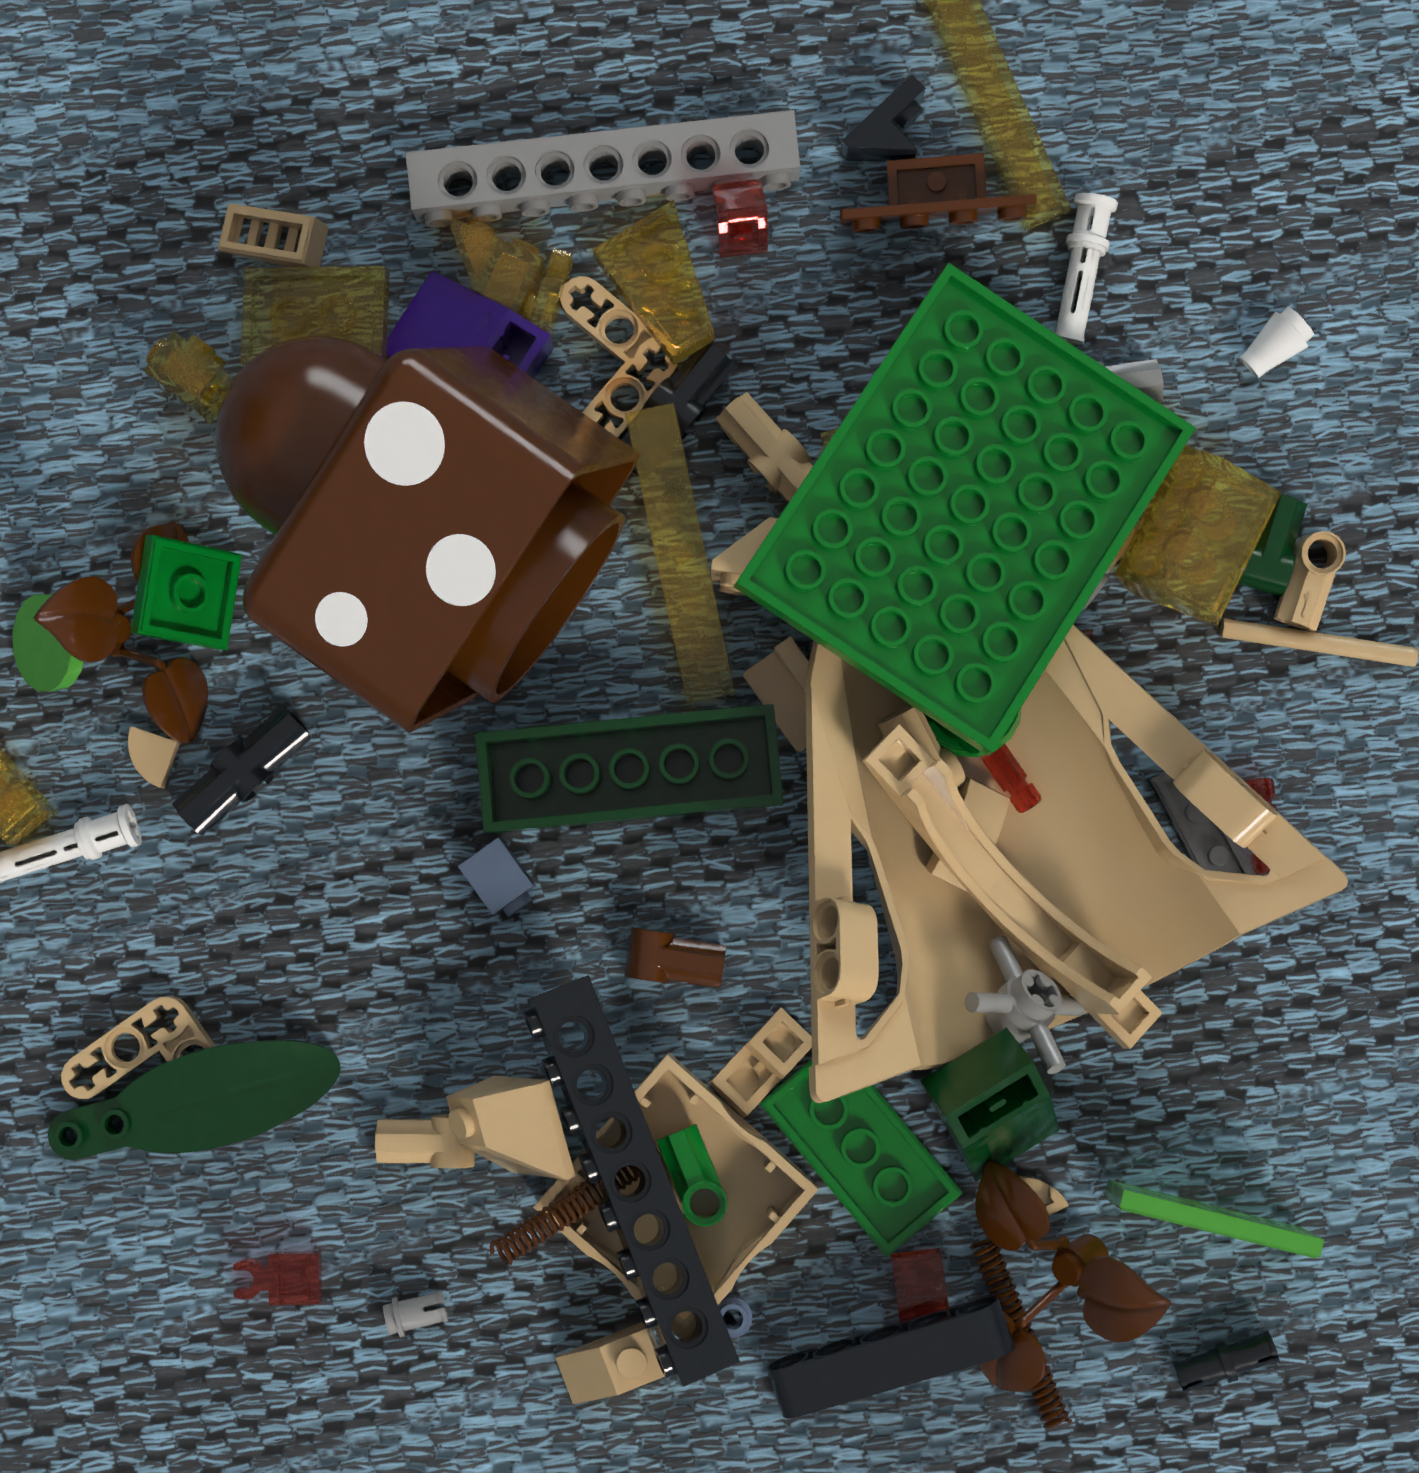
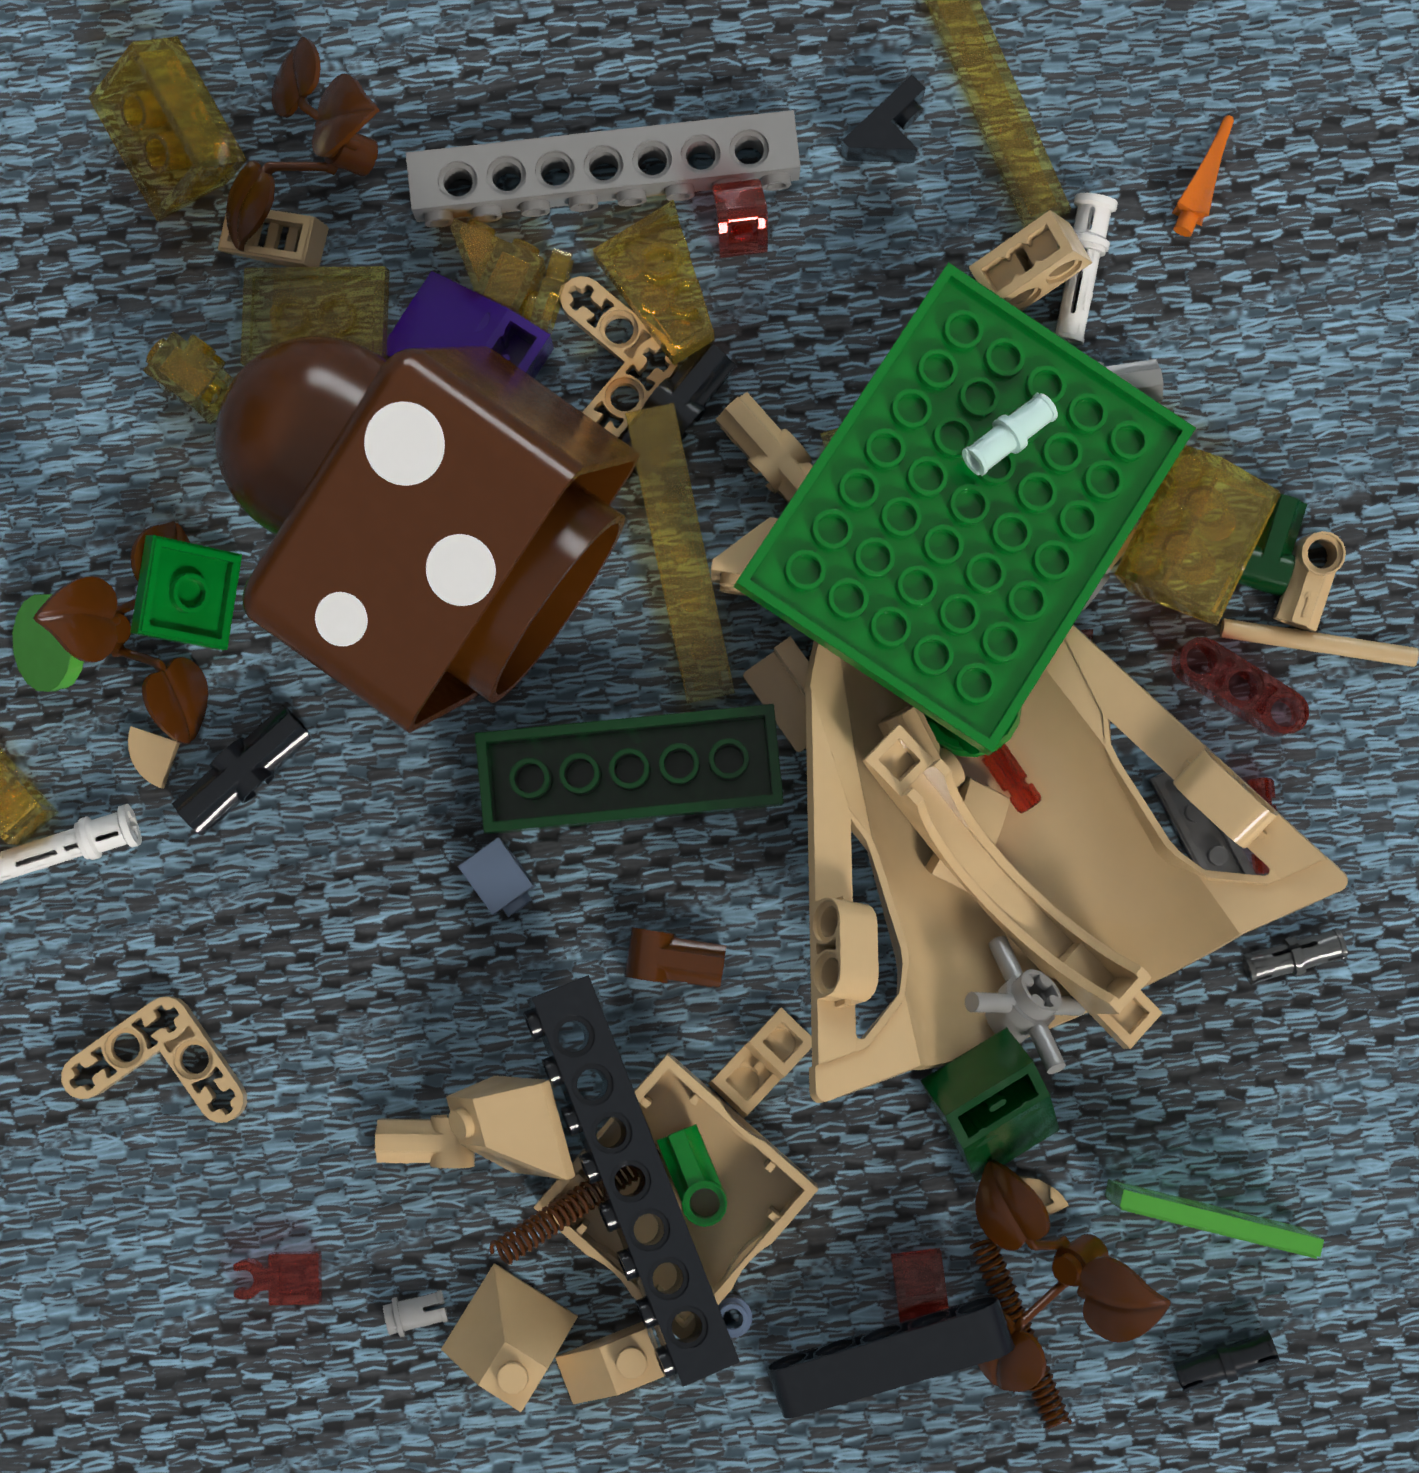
(166, 125): none -> clear yellow slope
(203, 1100): dark green plant -> none
(339, 117): none -> reddish brown plant
(508, 1337): none -> tan slope
(864, 1158): green tile -> none
(937, 189): reddish brown bracket -> none
(1009, 434): none -> light aqua pin
(1032, 261): none -> tan brick
(1198, 195): none -> orange piece
(1263, 687): none -> clear red beam
(1277, 341): white cone -> none
(1294, 956): none -> dark grey pin

